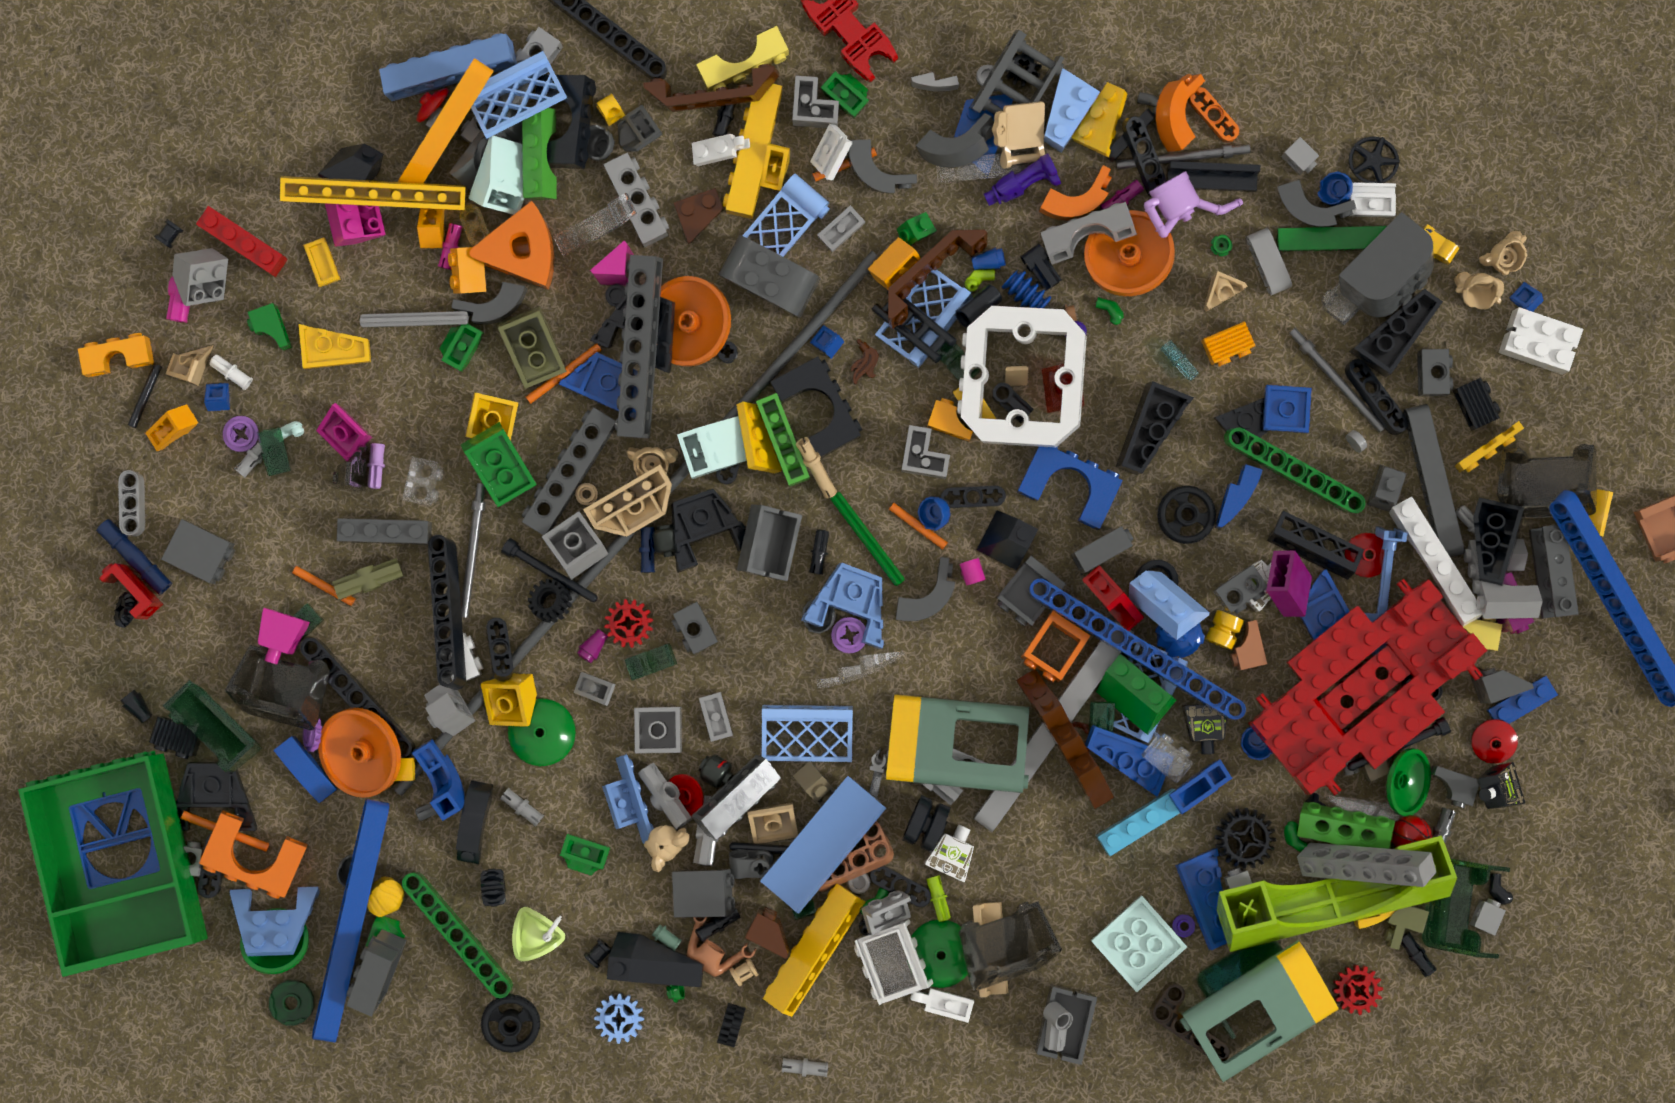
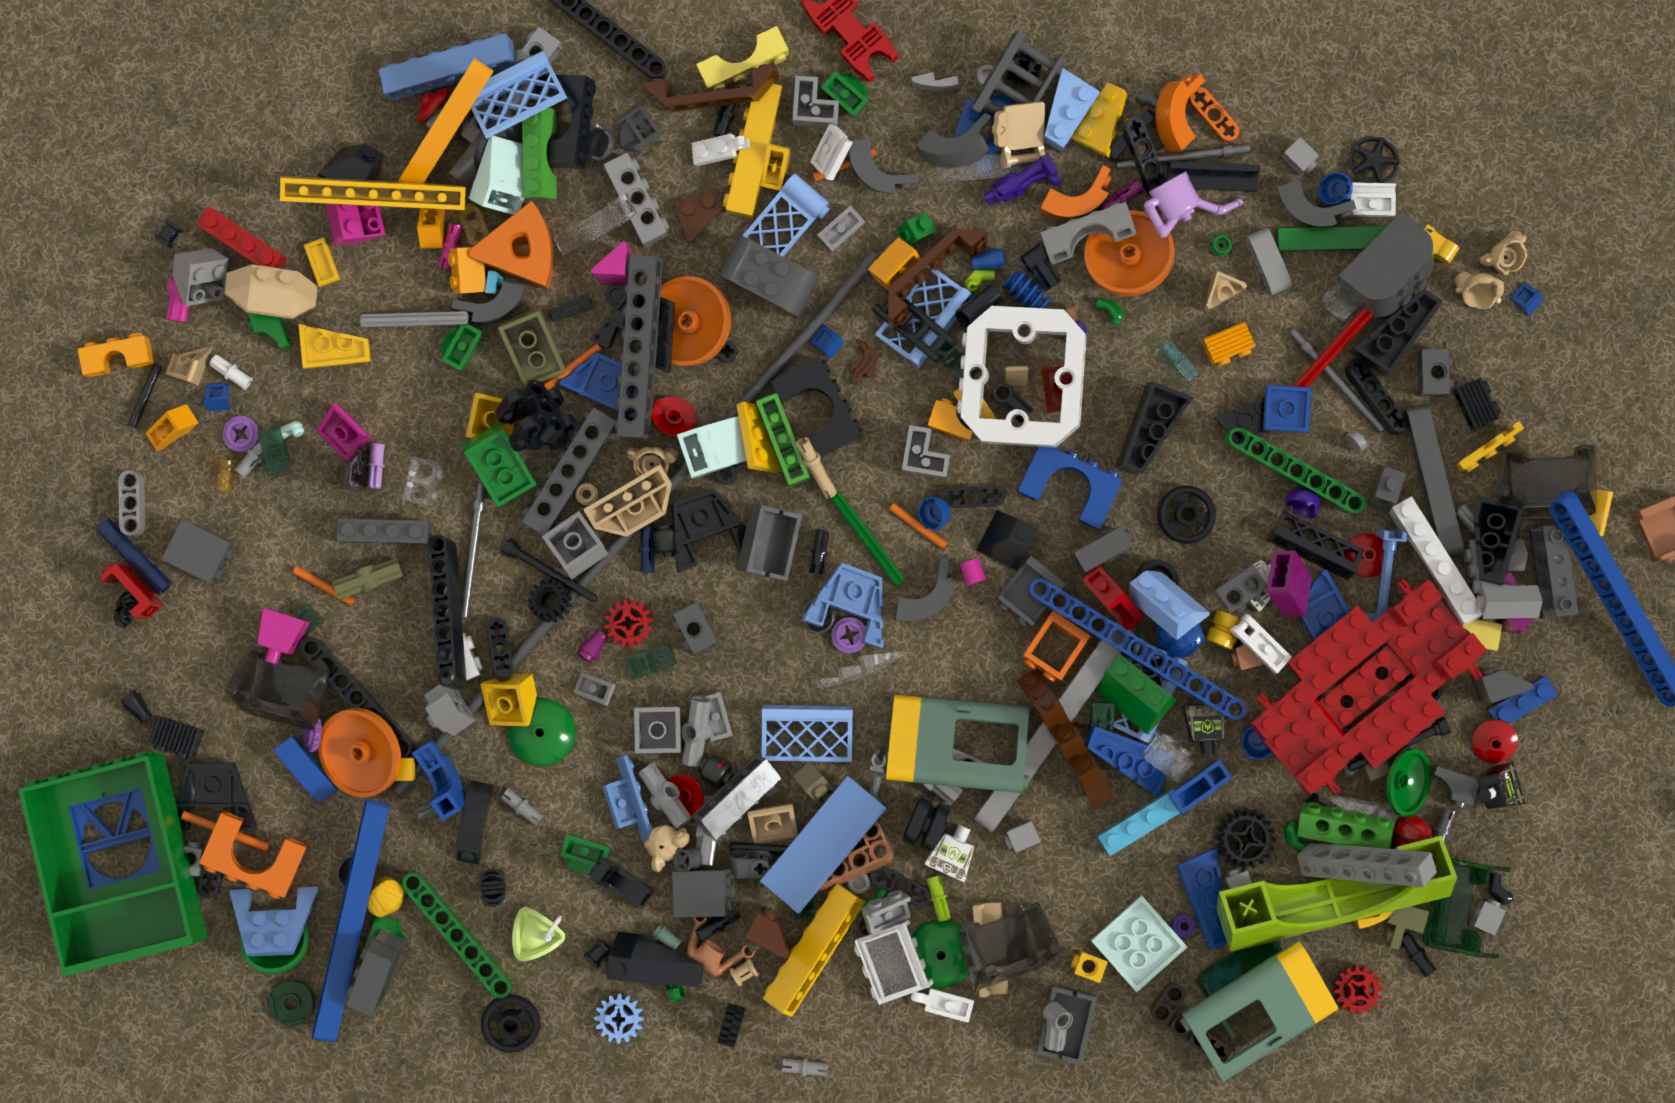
(212, 726): clear green windscreen -> none
(225, 473): none -> clear yellow pin
(271, 291): none -> tan wedge
(493, 280): none -> medium azure tile
(538, 417): none -> black piece
(570, 308): none -> black axle
(610, 109): yellow leg -> none
(621, 882): none -> black arch
(676, 409): none -> red dish
(687, 859): none -> dark grey wheel
(696, 731): none -> light grey piece
(1021, 837): none -> light grey brick
(1098, 970): none -> yellow brick
(1238, 495): blue slope -> none
(1261, 644): none -> white plate
(1304, 502): none -> dark purple hair
(1333, 349): none -> red axle
(1541, 341): white piece -> none

